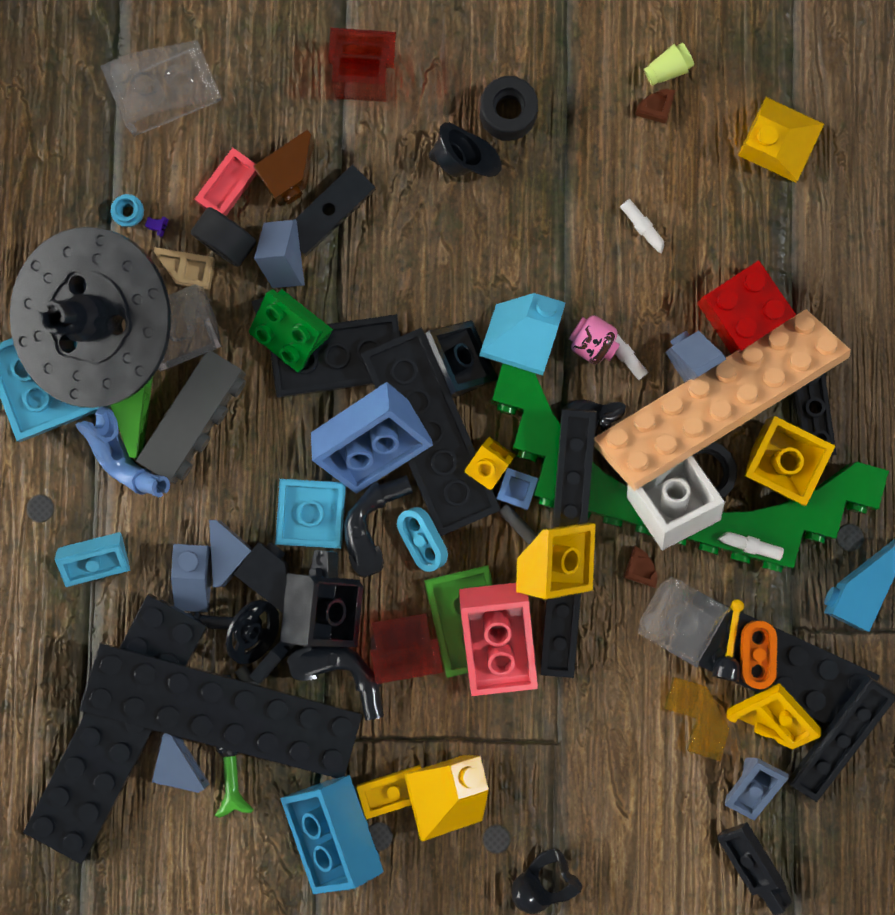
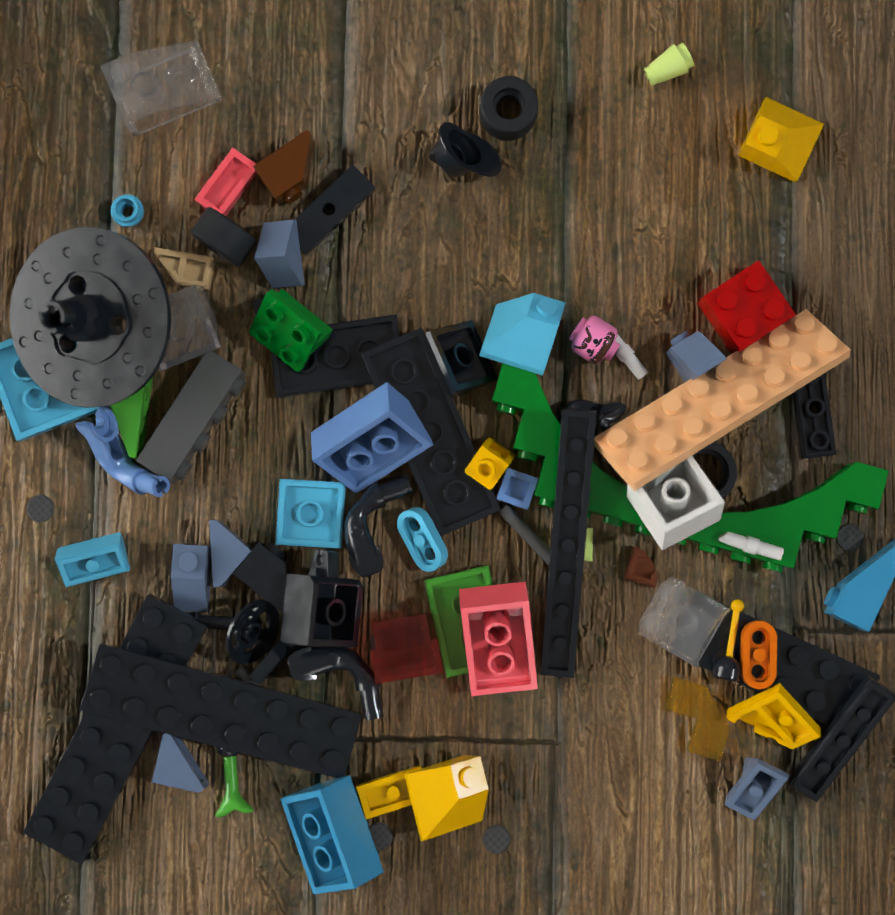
(157, 225): dark purple piece -> none
(361, 63): clear red plate -> none
(530, 894): black piece -> none
(558, 562): yellow slope -> none
(643, 225): white piece -> none
(656, 105): copper tile -> none
(755, 867): black hinge -> none
(788, 460): yellow slope -> none

